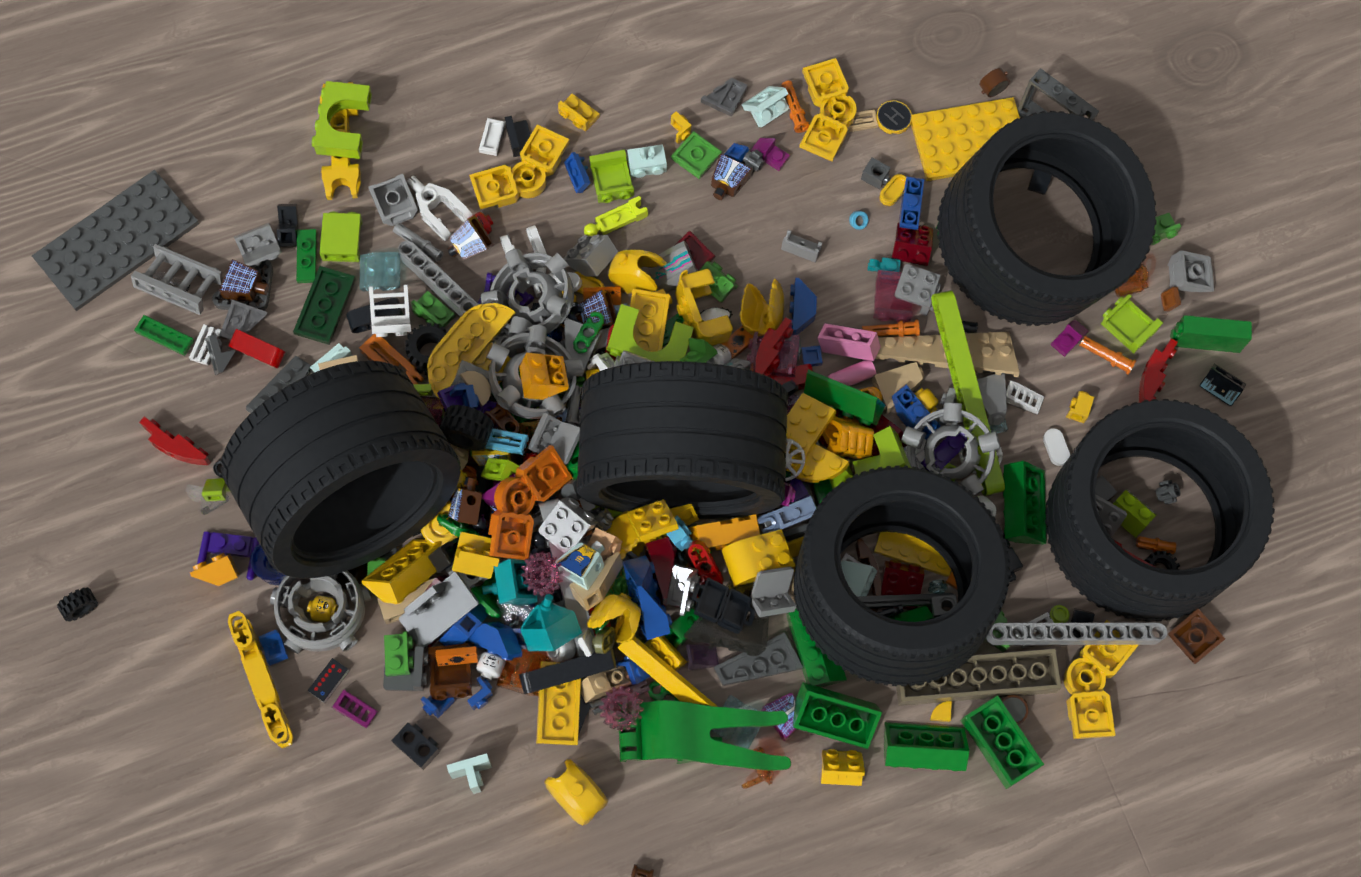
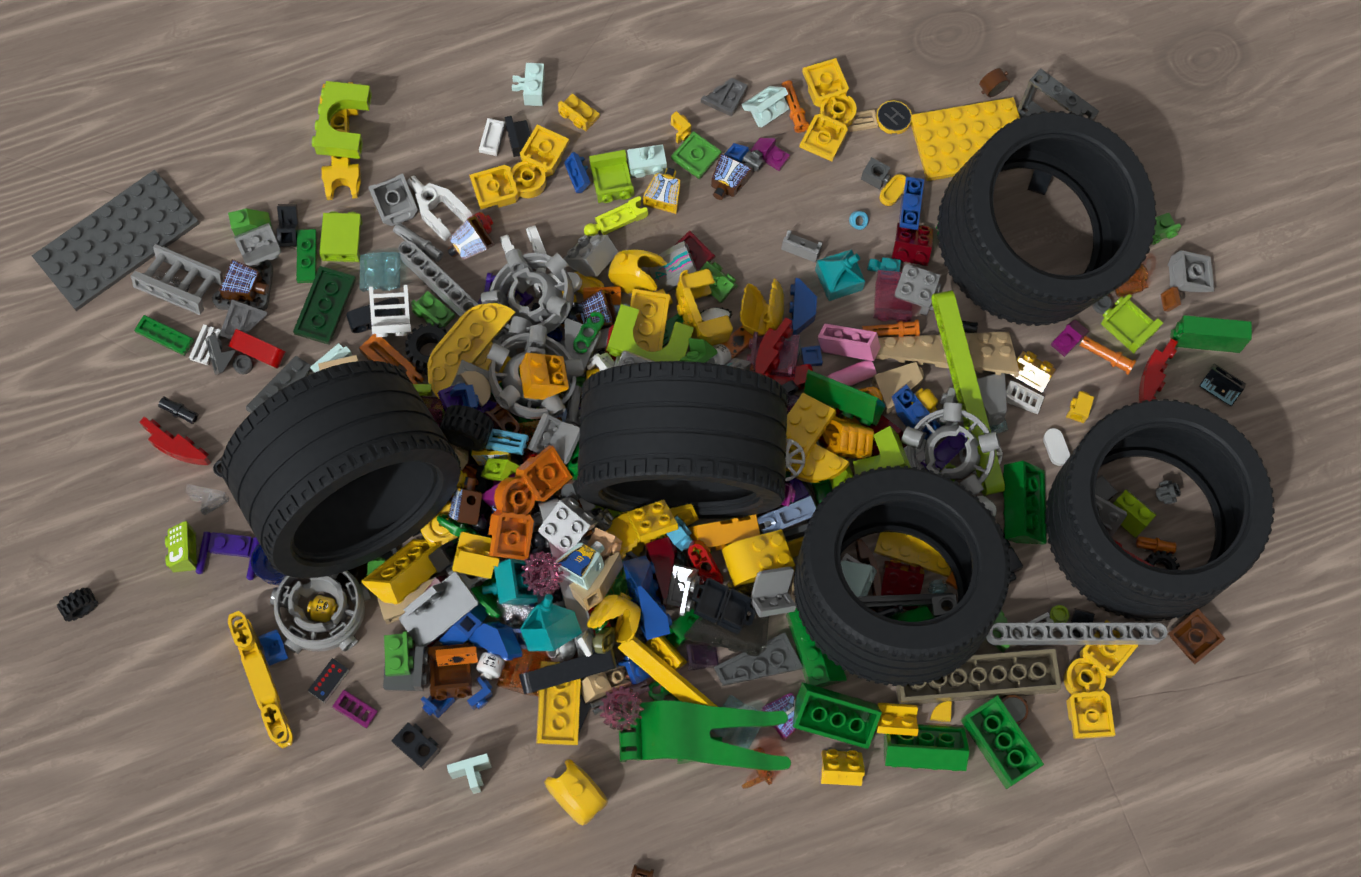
(178, 410): none -> black pin
(181, 548): none -> lime slope
(215, 490): lime slope -> none
(217, 572): light orange slope -> none
(243, 364): none -> dark grey tile
(247, 219): none -> bright green slope
(532, 84): none -> light aqua brick
(663, 192): none -> torso
(840, 275): none -> teal piece
(898, 719): none -> yellow bracket
(1034, 371): none -> bracket
(1102, 305): none -> dark grey tile

